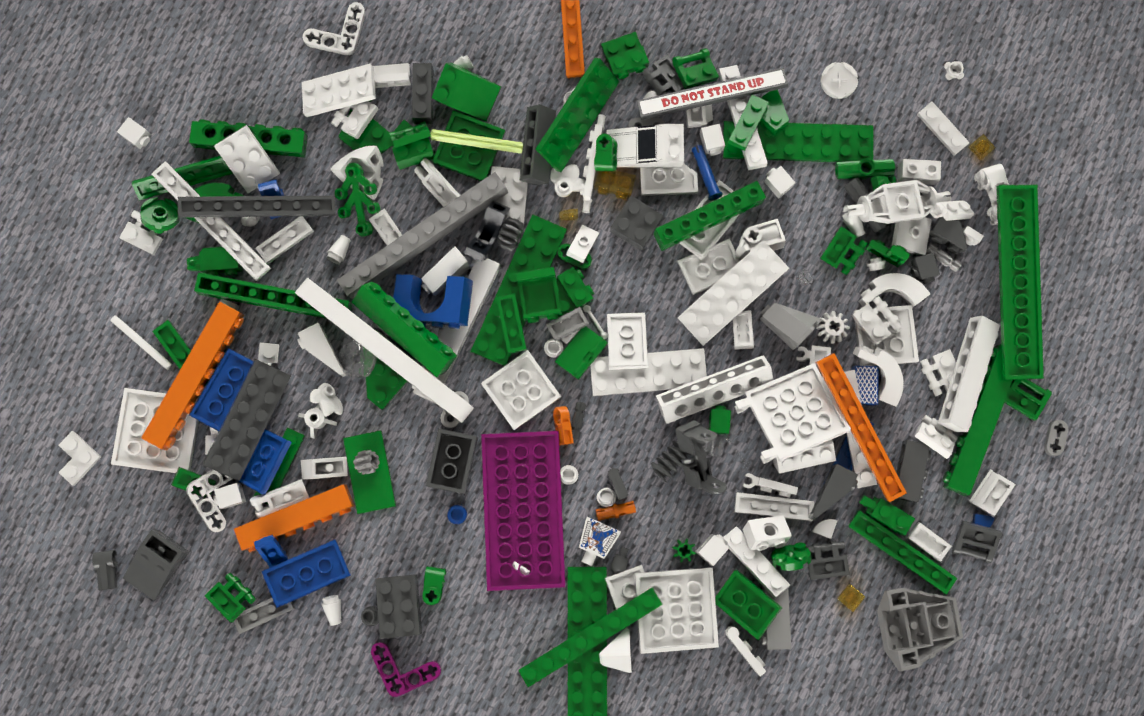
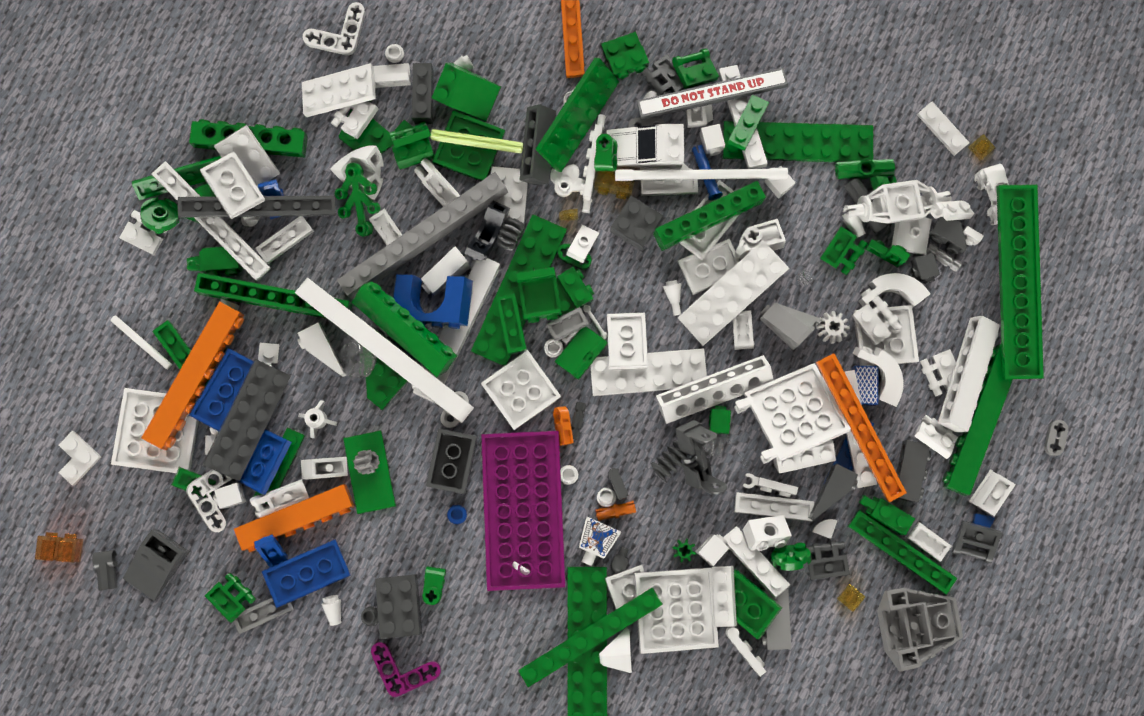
(59, 548): none -> clear orange piece
(134, 133): white brick -> none
(232, 185): none -> white tile
(327, 399): white plate -> none
(338, 250): white cone -> none
(394, 53): none -> white plate
(630, 175): none -> white piece
(673, 292): none -> white cone
(724, 596): none -> white plate
(775, 115): green wing -> none
(814, 355): white plate -> none
(839, 80): white tile -> none
(876, 264): white plate -> none
(925, 171): white brick -> none
(958, 66): white plate -> none
(1024, 402): green plate -> none

